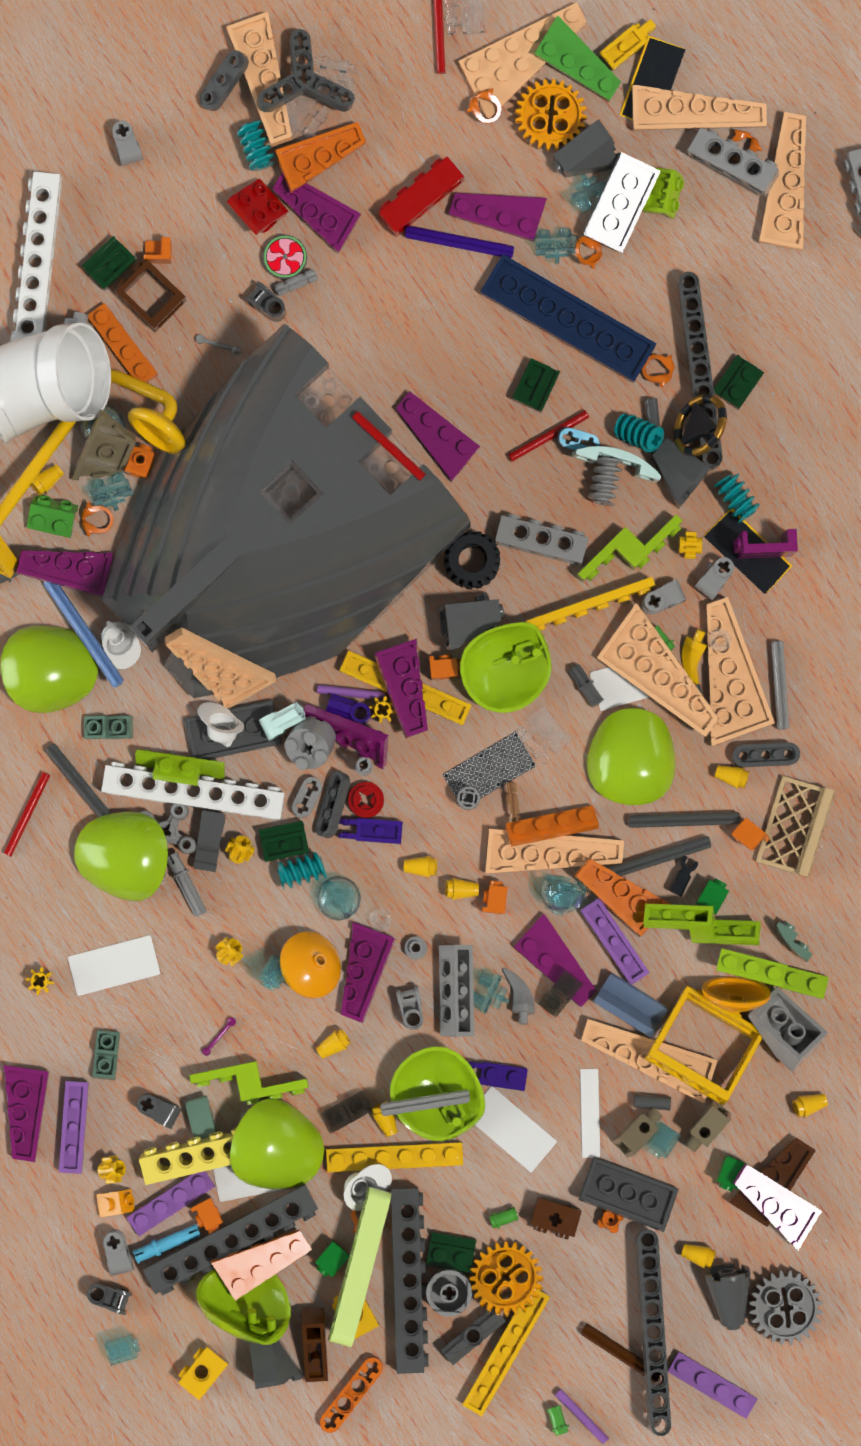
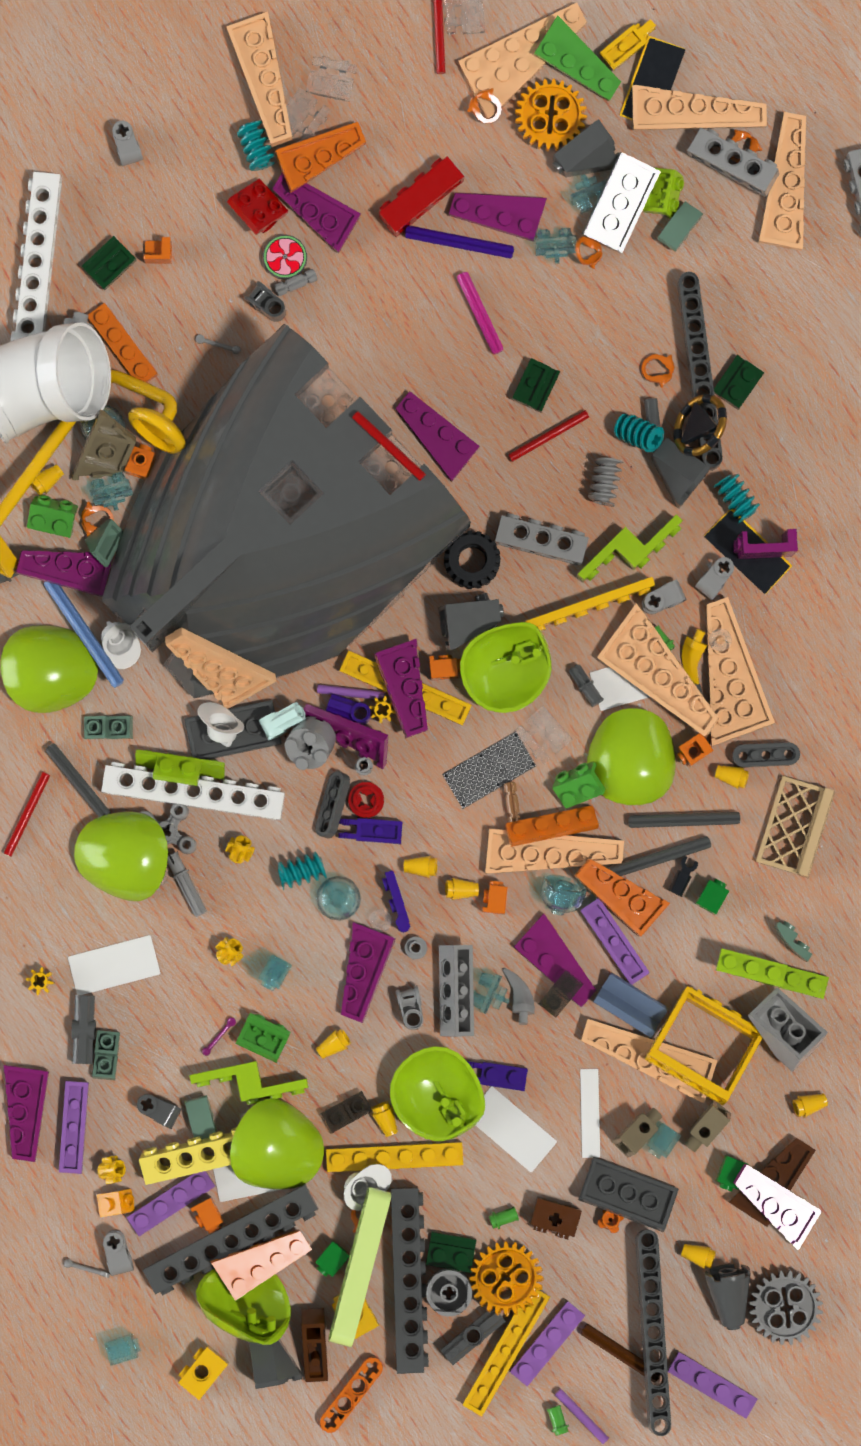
(68, 1263): none -> light grey hinge
(83, 1029): none -> dark grey piece
(105, 541): none -> sand green slope
(110, 1298): dark grey piece -> none
(166, 311): reddish brown window -> none
(166, 1243): medium azure pin -> none
(209, 840): dark grey piece -> none
(231, 74): dark grey plate -> none
(263, 1037): none -> bright green bracket
(283, 841): dark green plate -> none
(297, 86): dark grey piece -> none
(301, 967): light orange dish -> none
(311, 800): light grey beam -> none
(397, 904): none -> dark purple hinge
(425, 1102): light grey axle -> none
(468, 798): light grey wheel -> none
(480, 313): none -> dark pink axle
(547, 1343): none -> medium lavender plate
(568, 318): dark blue plate -> none
(578, 785): none -> bright green bracket
(580, 435): medium azure beam -> none
(643, 469): light aqua slope -> none
(652, 1101): dark grey axle -> none
(679, 226): none -> sand green slope
(690, 545): yellow gear -> none
(702, 746): none -> orange brick
(702, 924): lime bracket -> none
(736, 993): light orange dish -> none
(749, 834): orange panel -> none
(780, 687): light grey axle -> none

